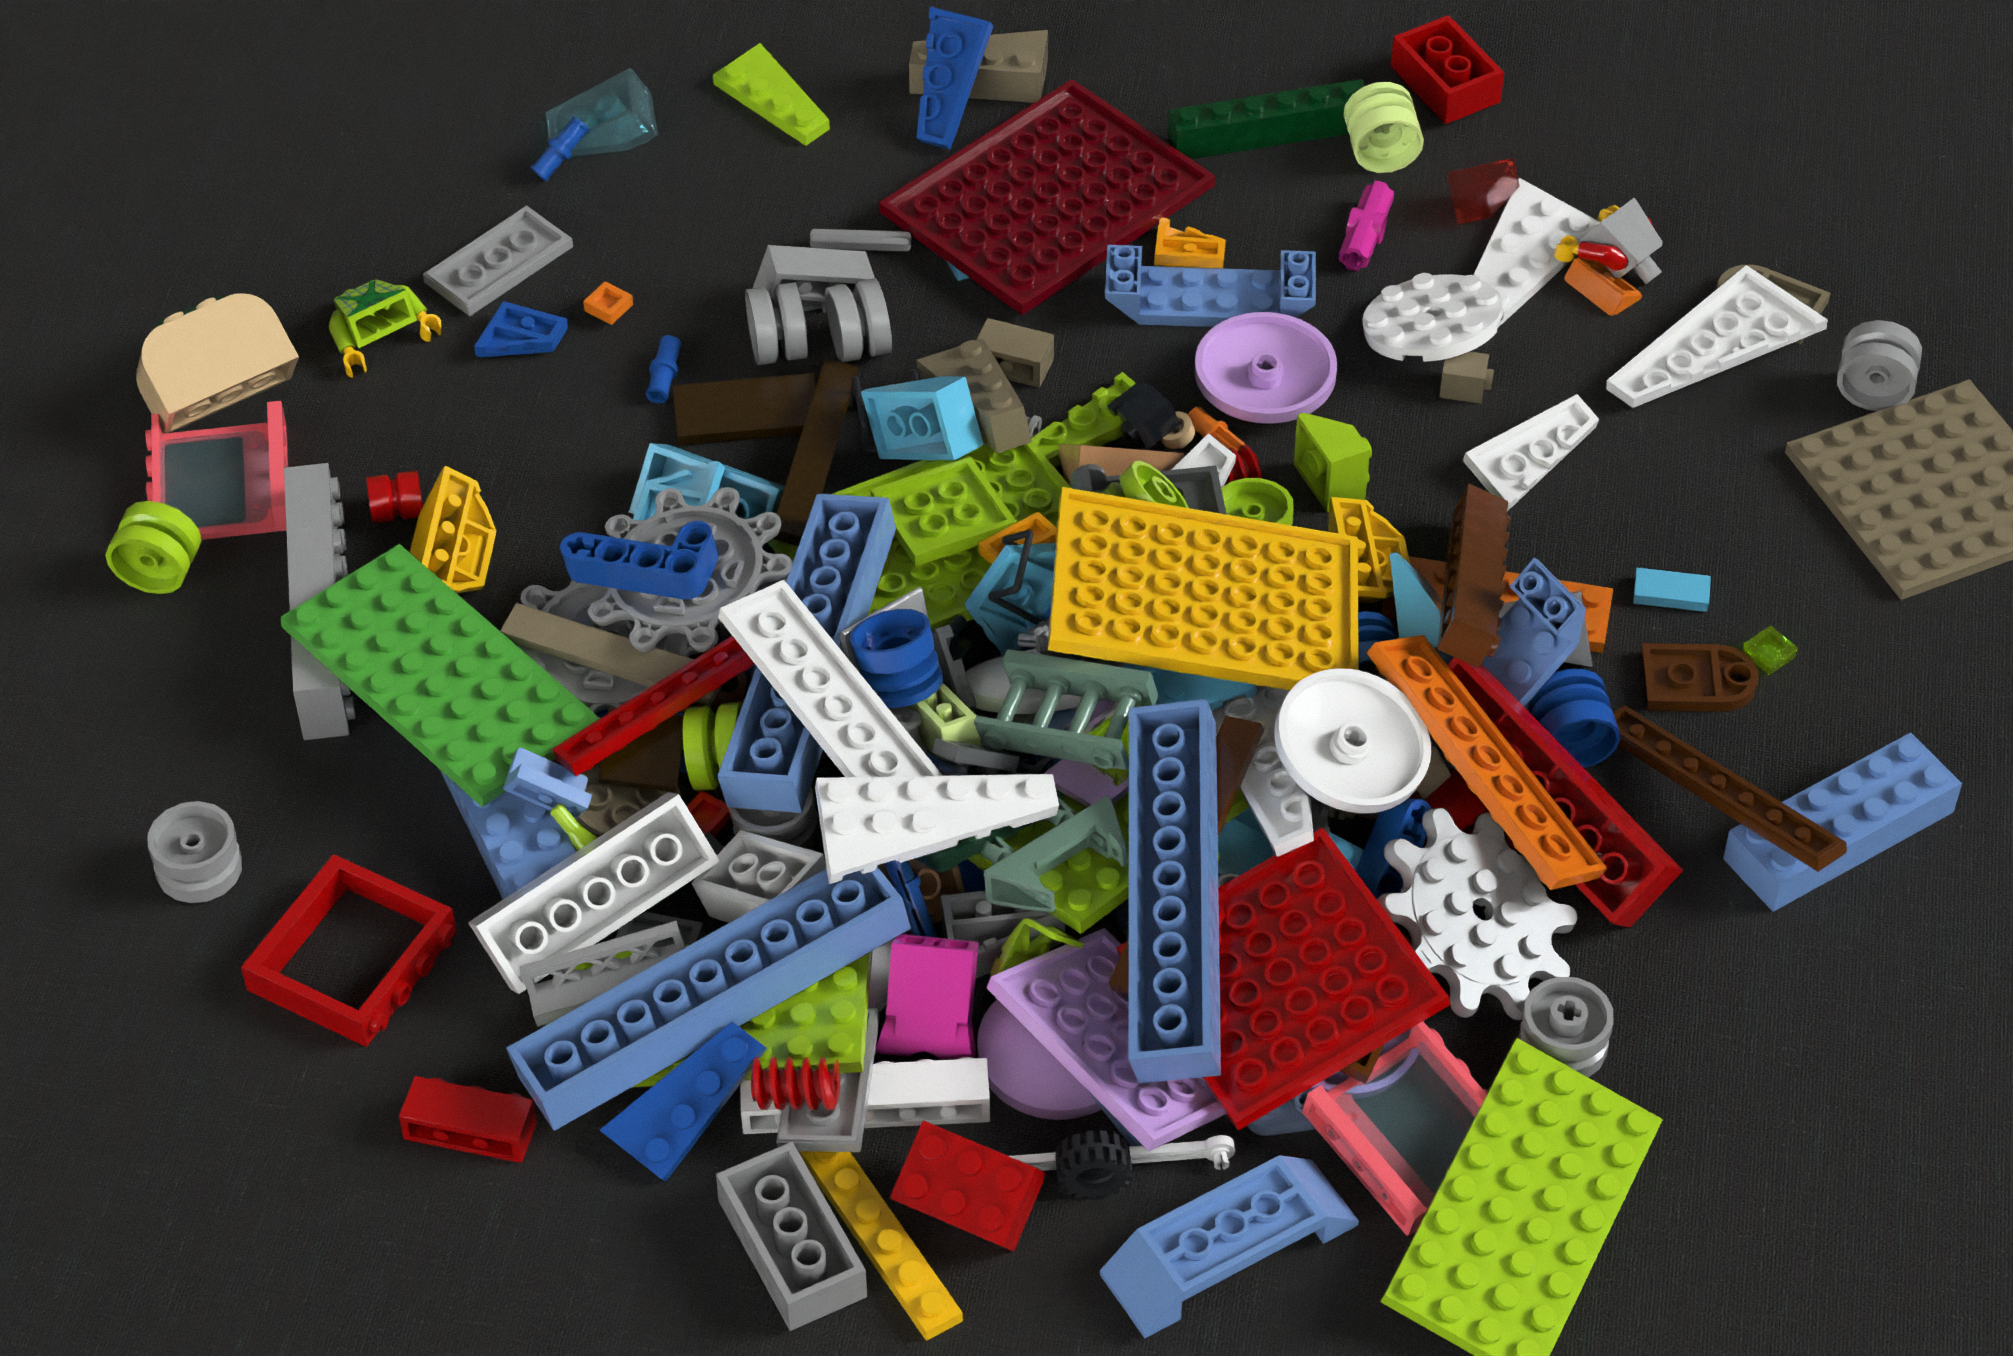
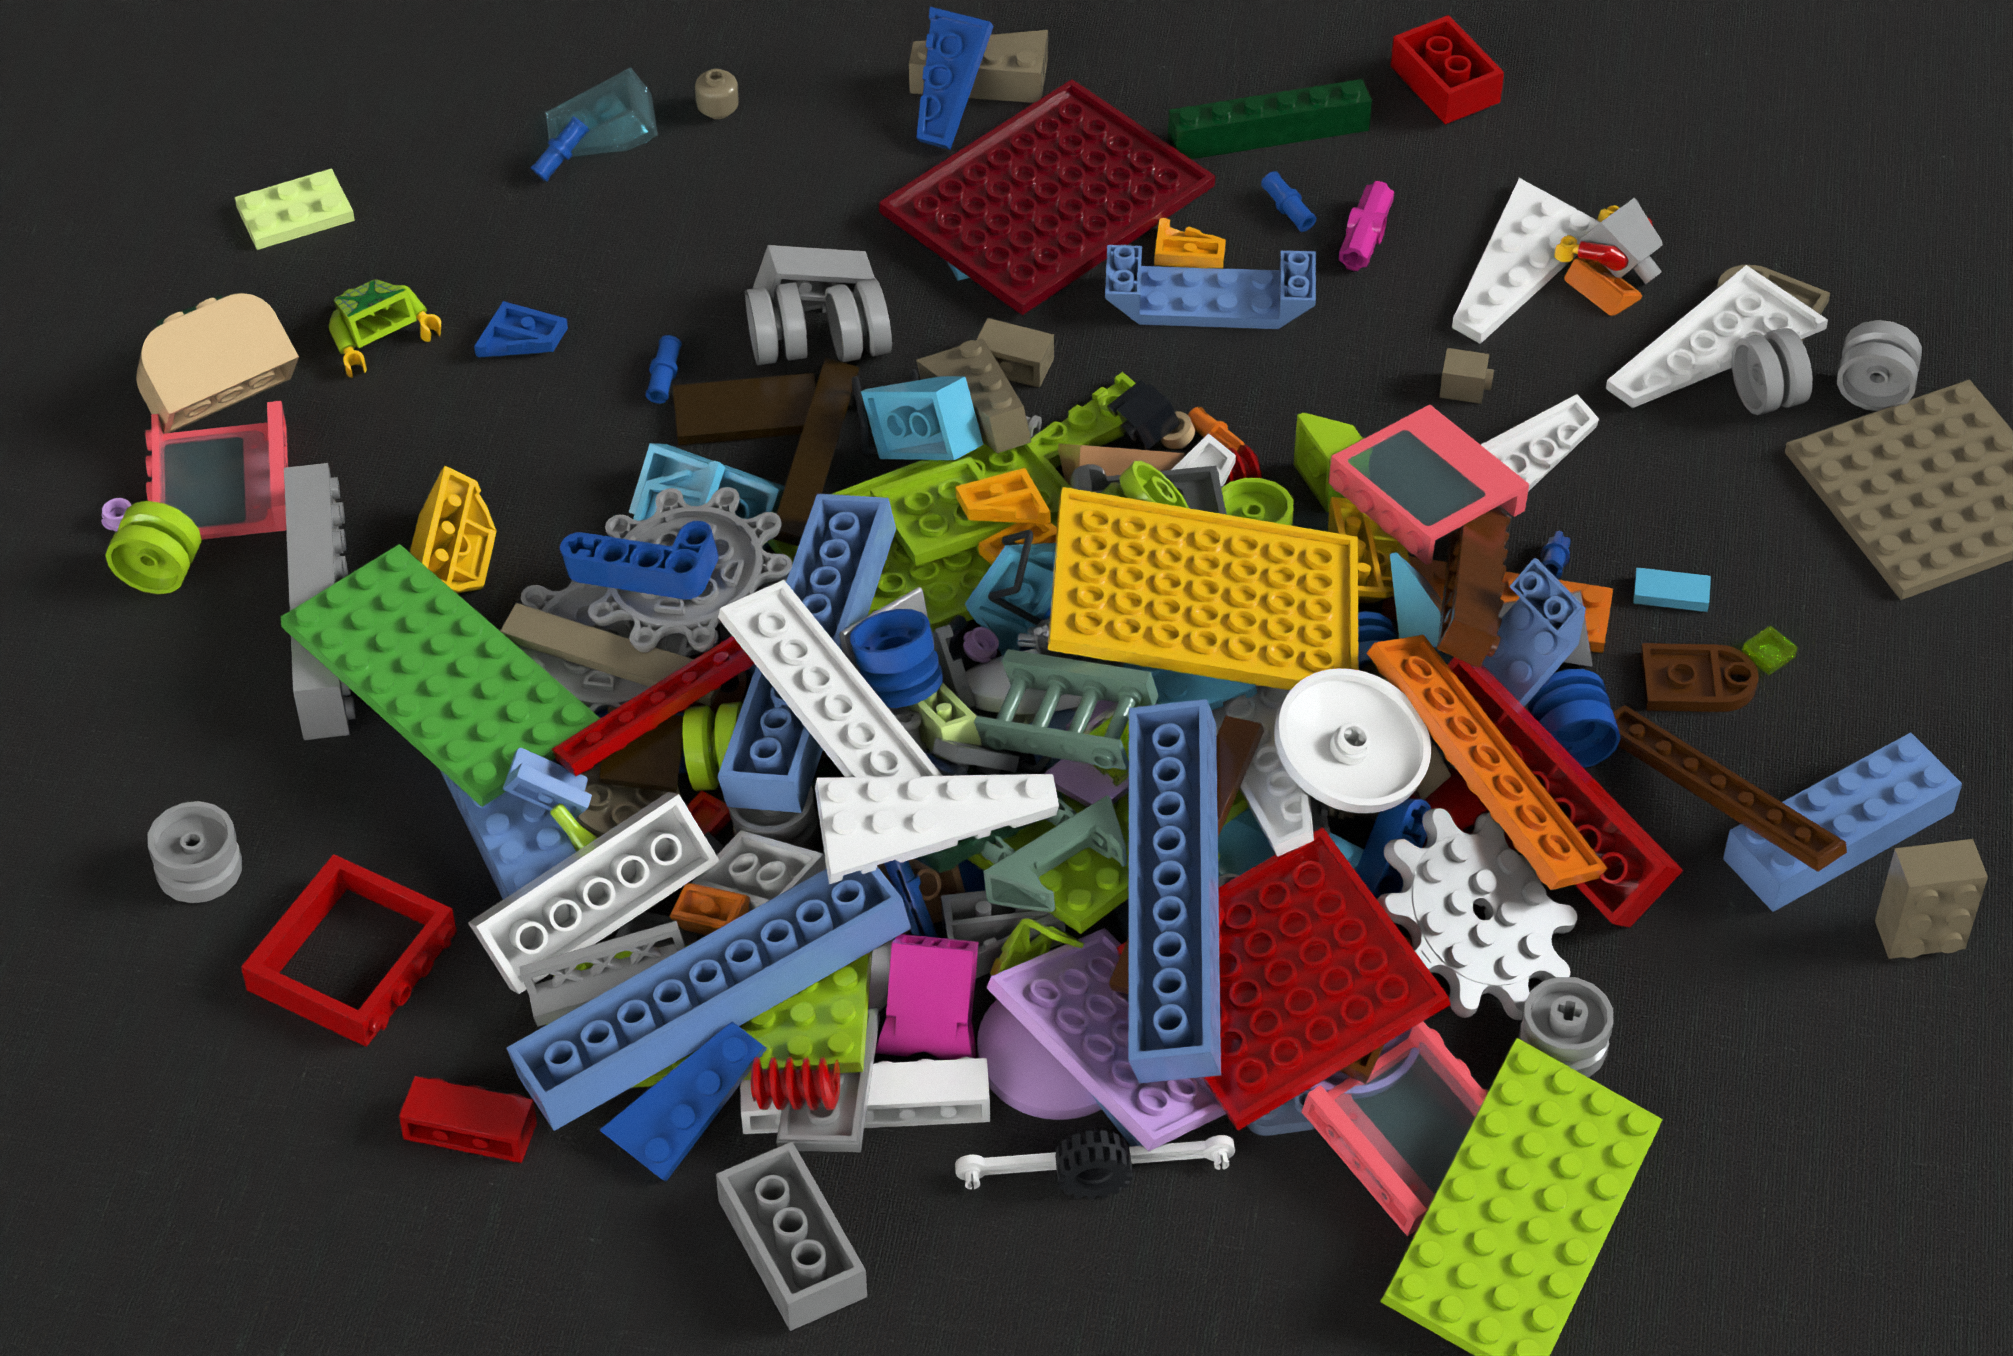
(113, 513): none -> lavender plate
(294, 209): none -> yellowish green plate
(394, 496): red wheel -> none
(498, 260): light grey tile -> none
(608, 303): orange plate -> none
(707, 908): none -> orange slope
(716, 93): none -> dark tan head
(770, 92): lime wing -> none
(861, 240): light grey axle -> none
(884, 1241): yellow plate -> none
(968, 1185): red brick -> none
(980, 644): none -> lavender plate
(1004, 499): none -> light orange wing
(1222, 1236): medium blue slope -> none
(1265, 367): lavender dish -> none
(1288, 201): none -> blue pin
(1383, 127): yellowish green wheel -> none
(1424, 480): none -> coral panel
(1433, 317): white plate -> none
(1482, 189): clear red slope -> none
(1556, 554): none -> blue axle
(1771, 371): none -> light grey wheel
(1930, 898): none -> dark tan brick

